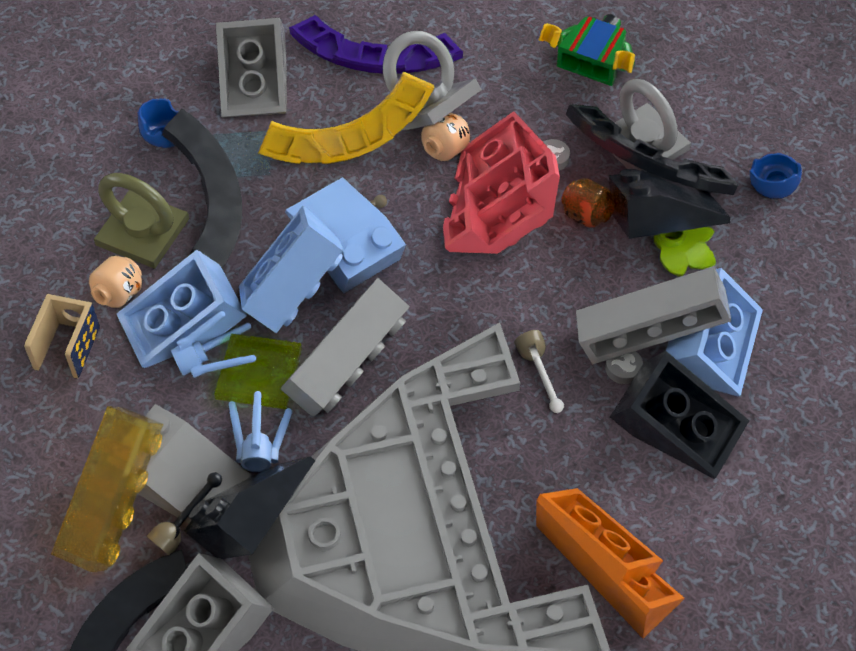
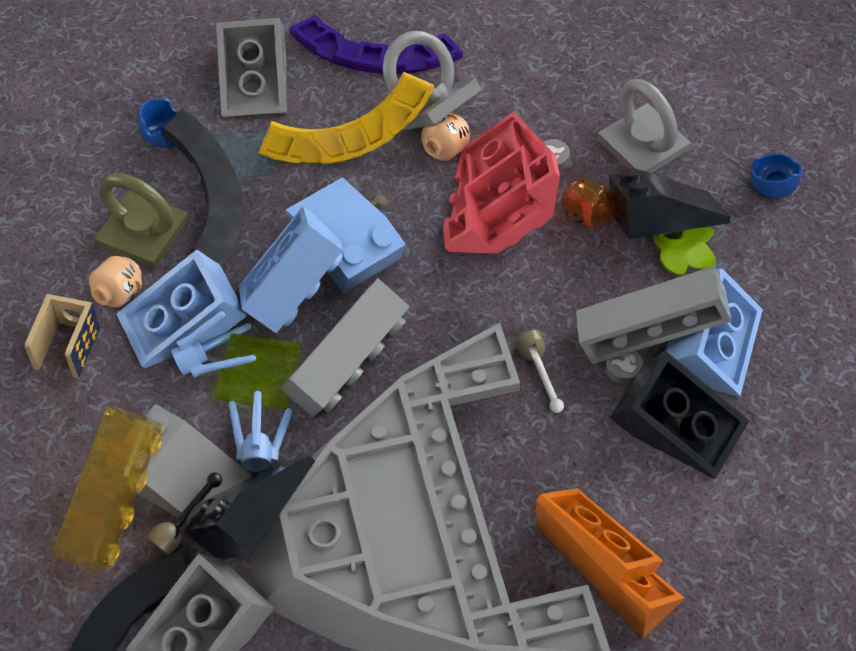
(592, 48): torso -> none
(647, 157): black tile -> none

